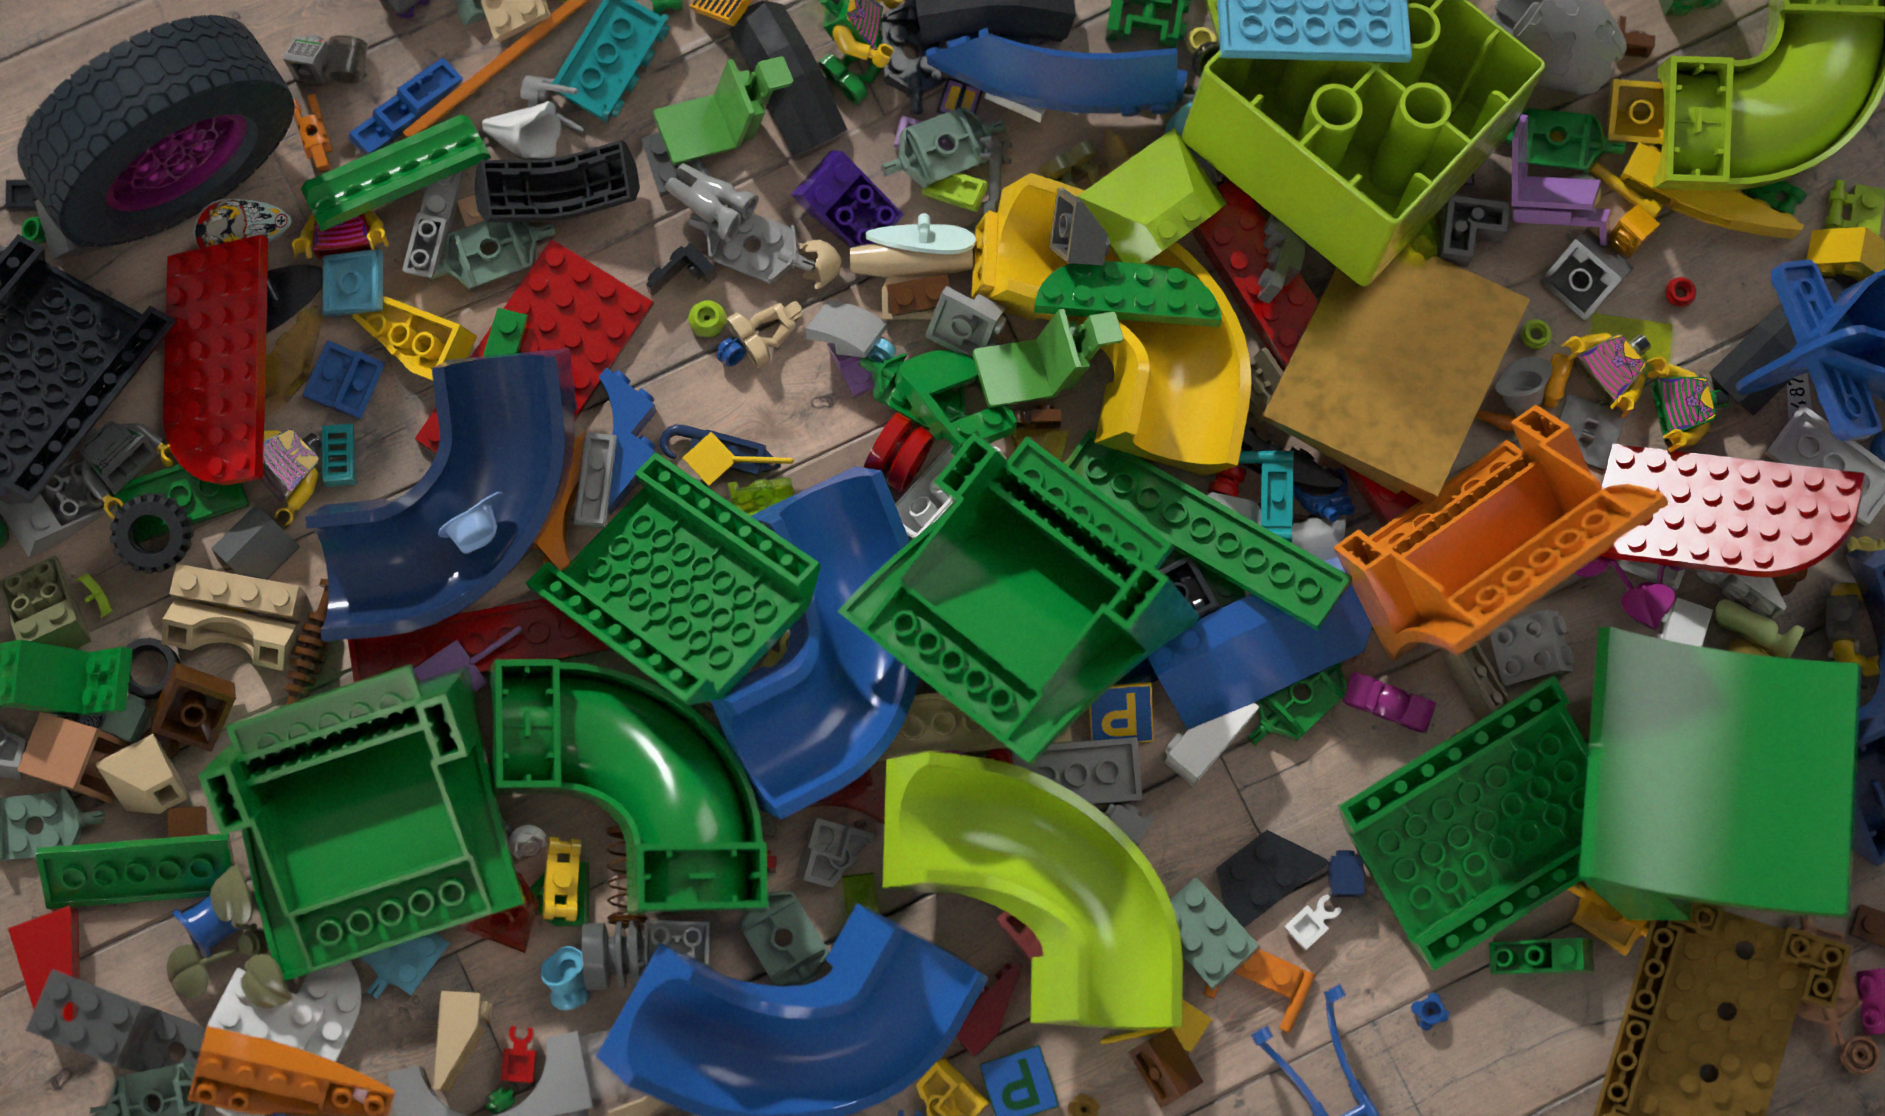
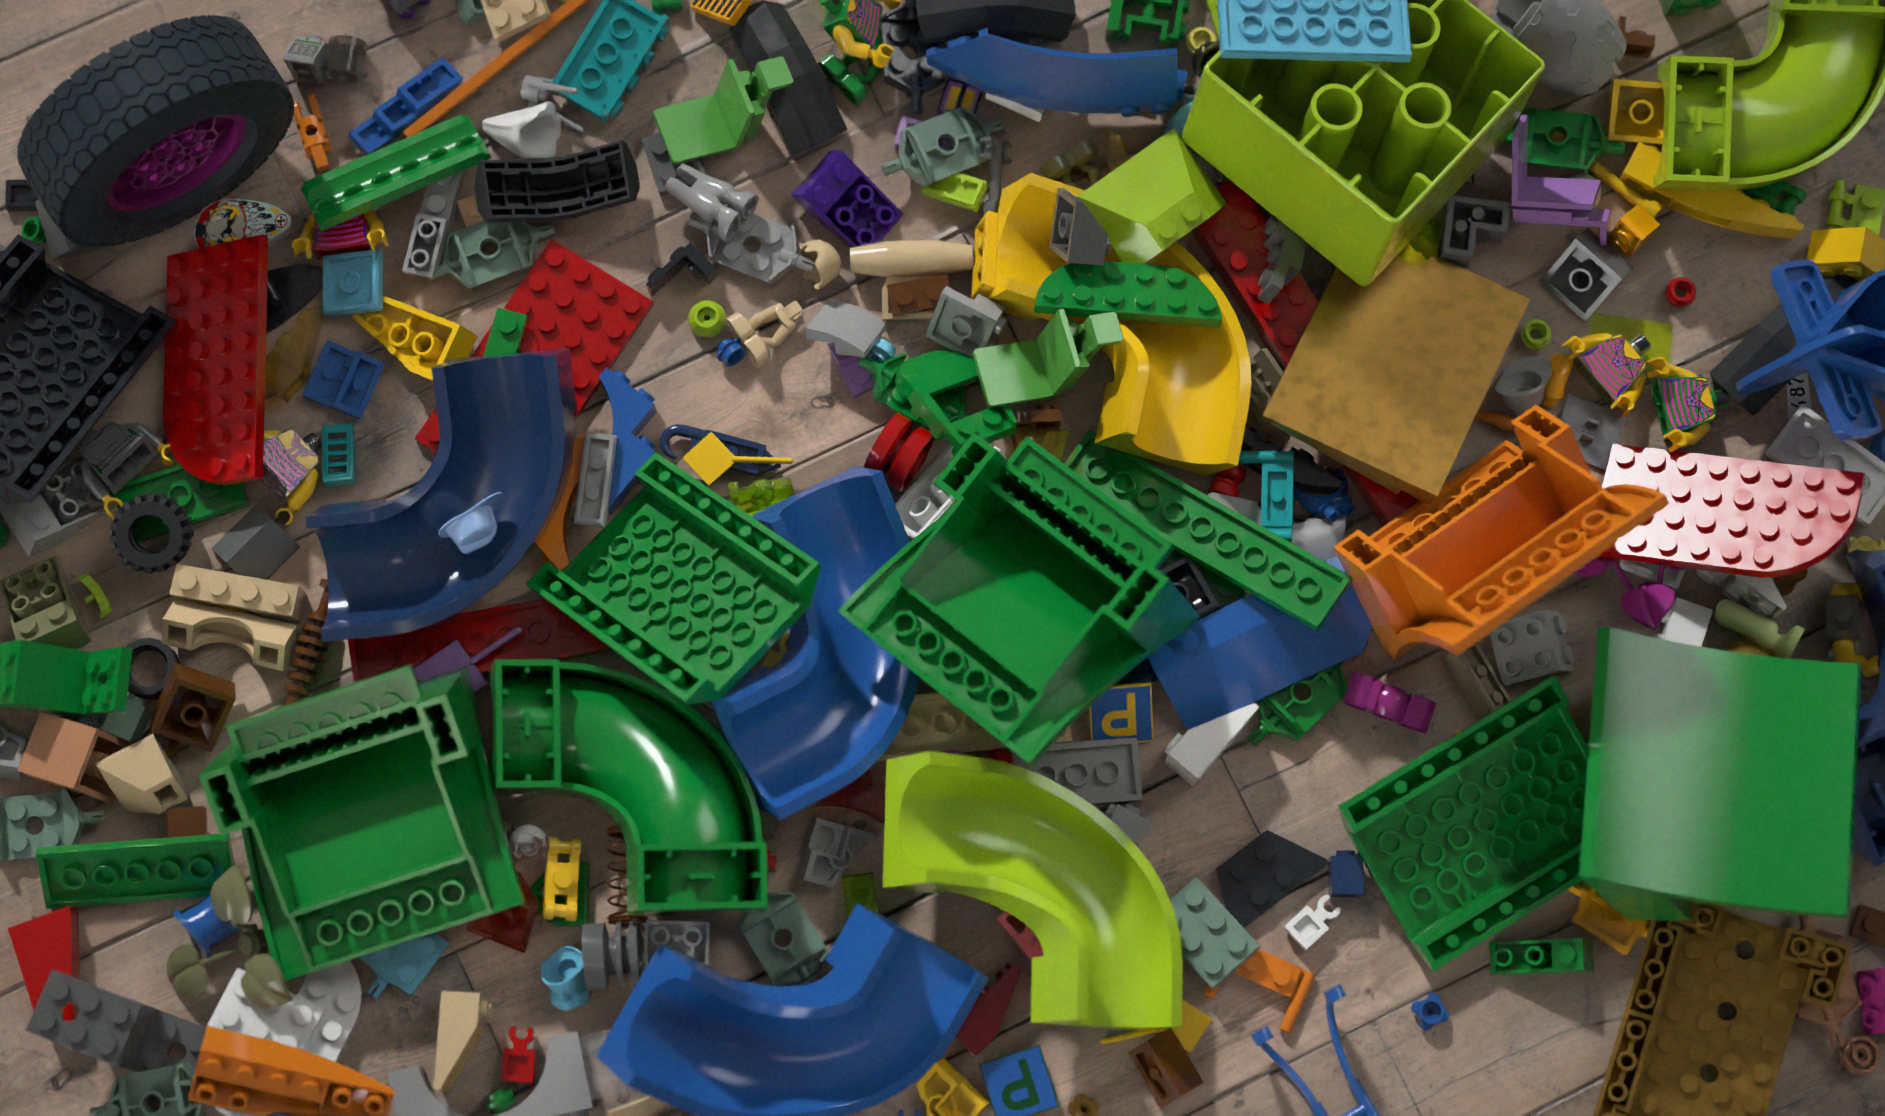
(924, 237): light aqua shield -> none

